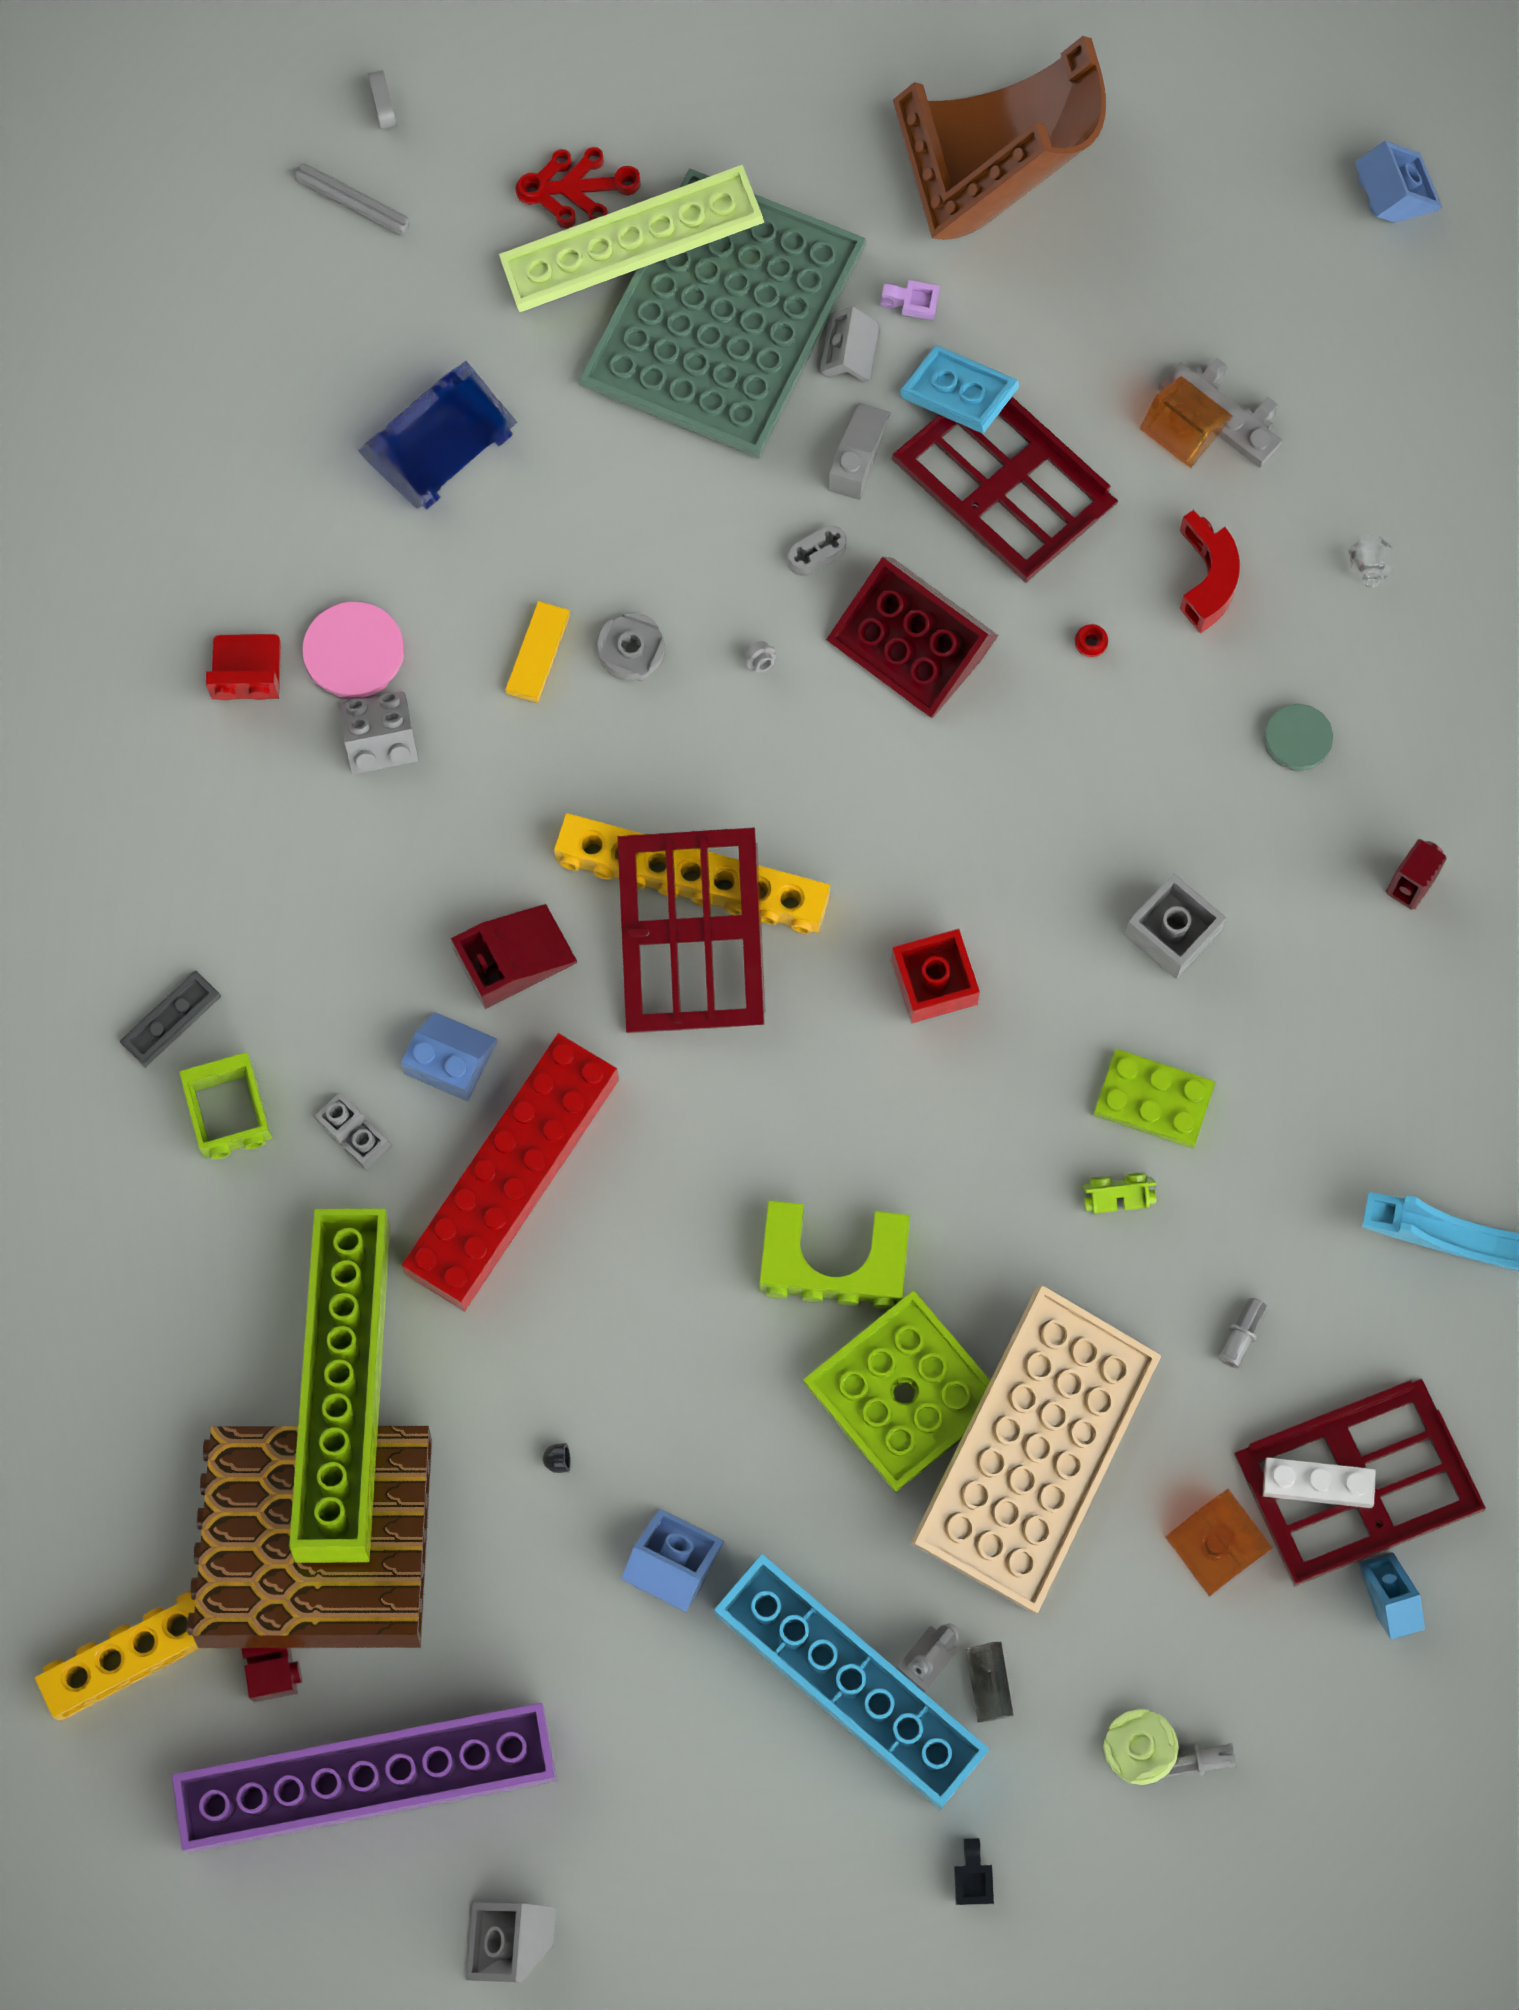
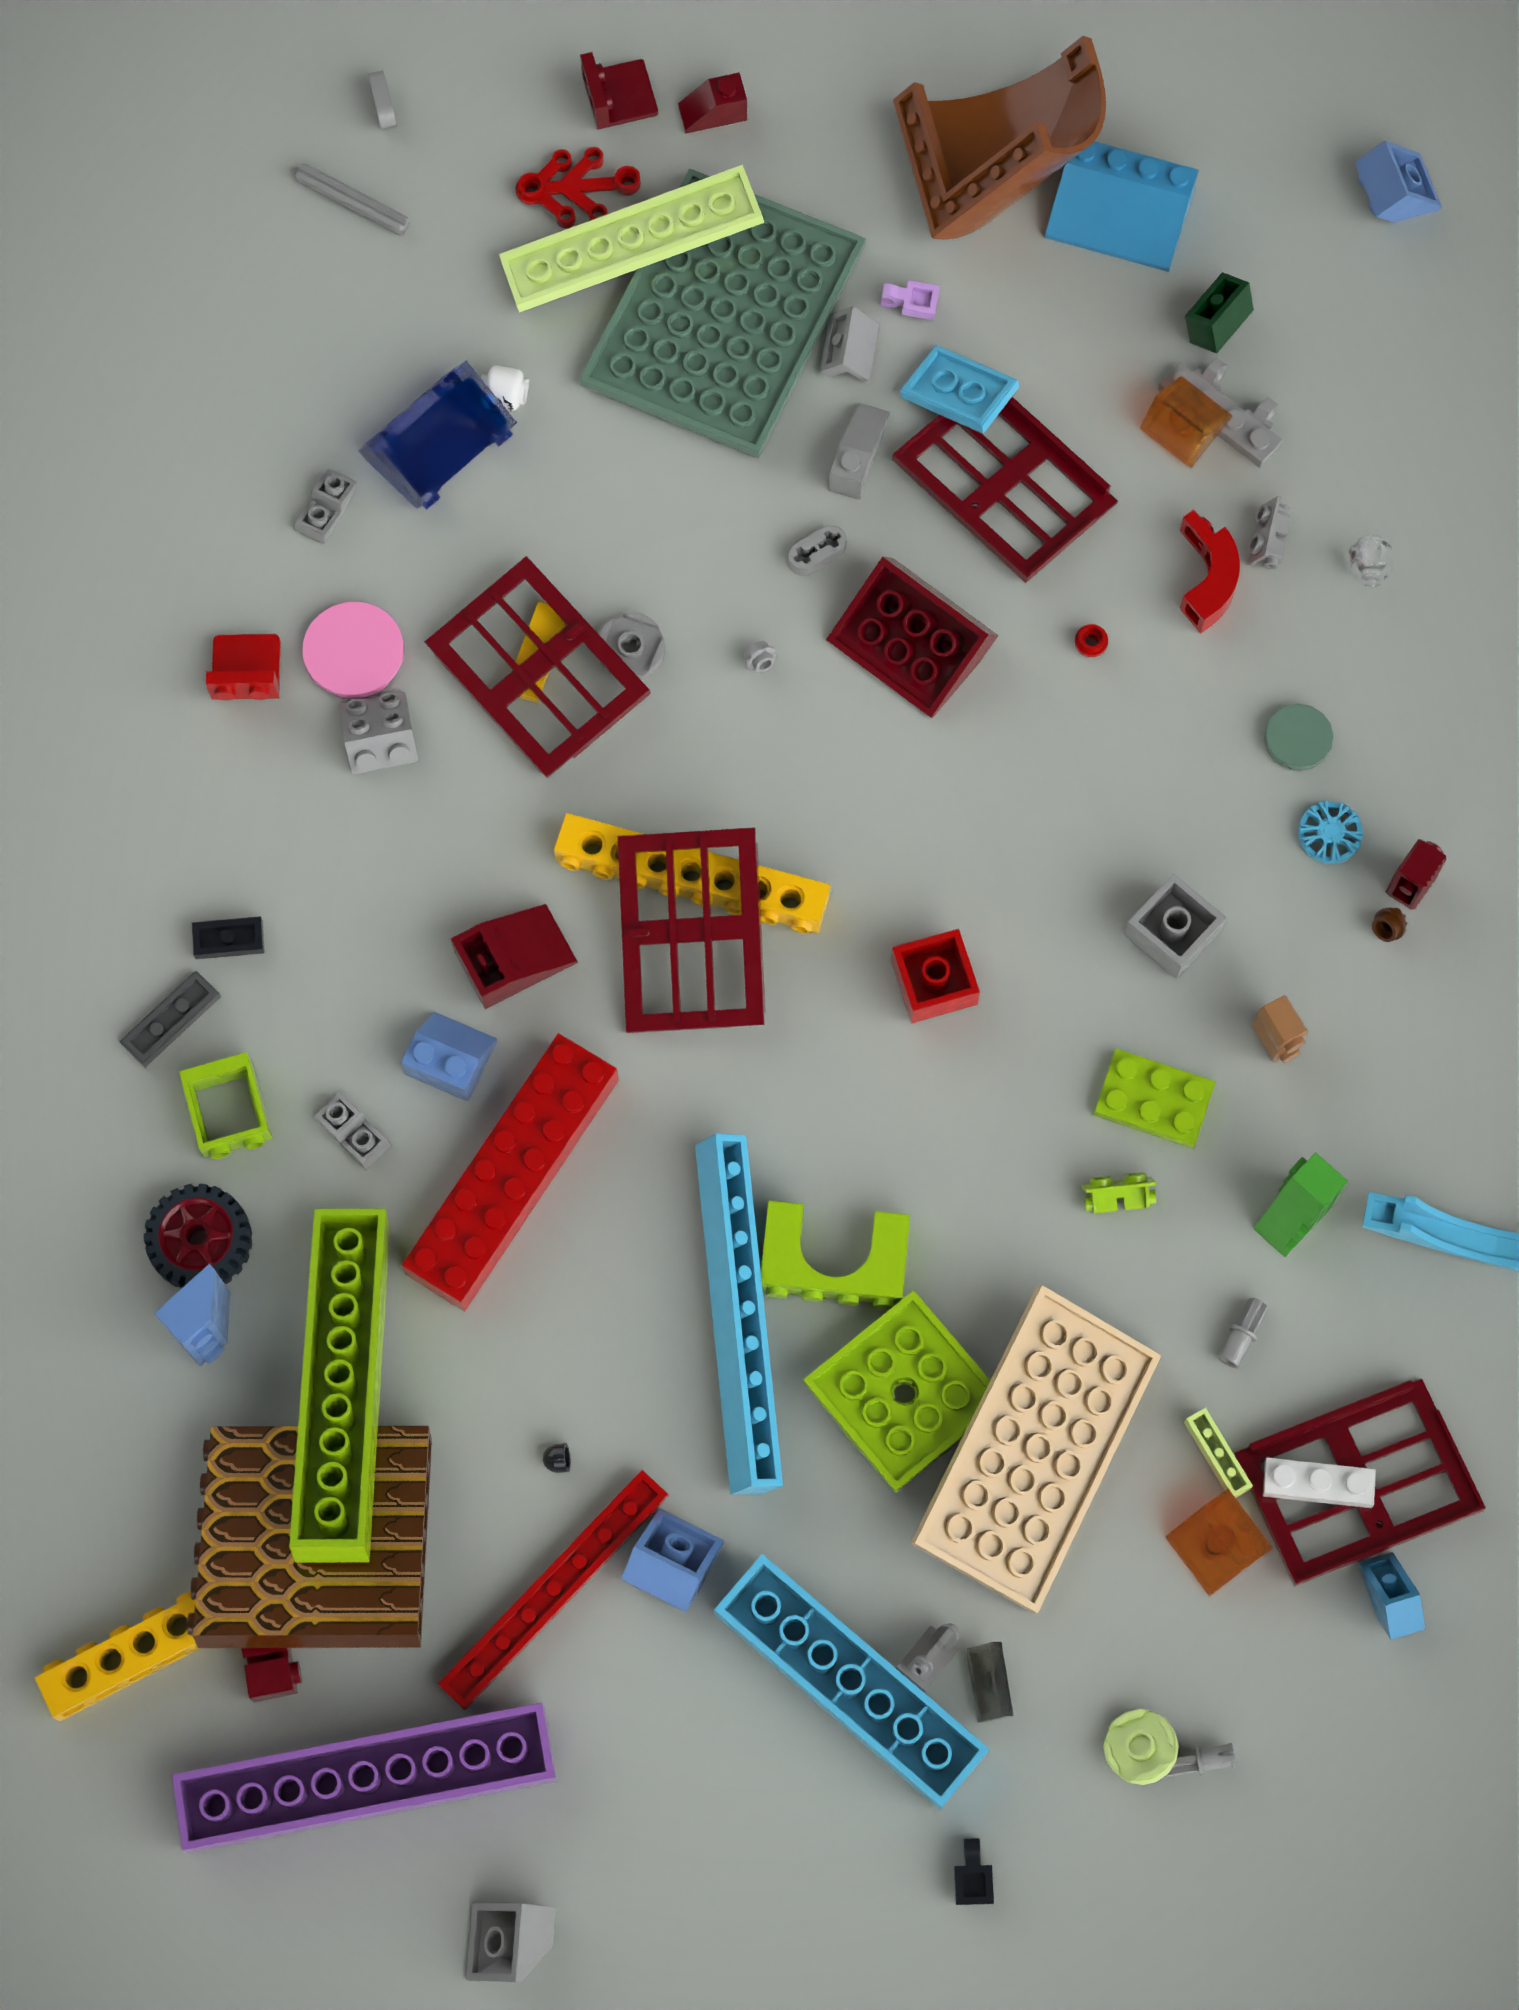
(193, 1211): none -> wheel
(199, 1316): none -> medium blue slope
(228, 937): none -> black plate
(327, 506): none -> light grey slope
(507, 385): none -> white head
(542, 661): none -> dark red door
(553, 1590): none -> red plate
(618, 91): none -> dark red bracket
(714, 104): none -> dark red slope
(738, 1315): none -> medium azure brick
(1122, 205): none -> dark azure slope
(1217, 1453): none -> yellowish green piece
(1219, 312): none -> dark green brick
(1271, 520): none -> light grey hinge
(1280, 1029): none -> medium nougat brick
(1302, 1203): none -> bright green wedge
(1330, 832): none -> medium azure wheel
(1389, 924): none -> reddish brown plate

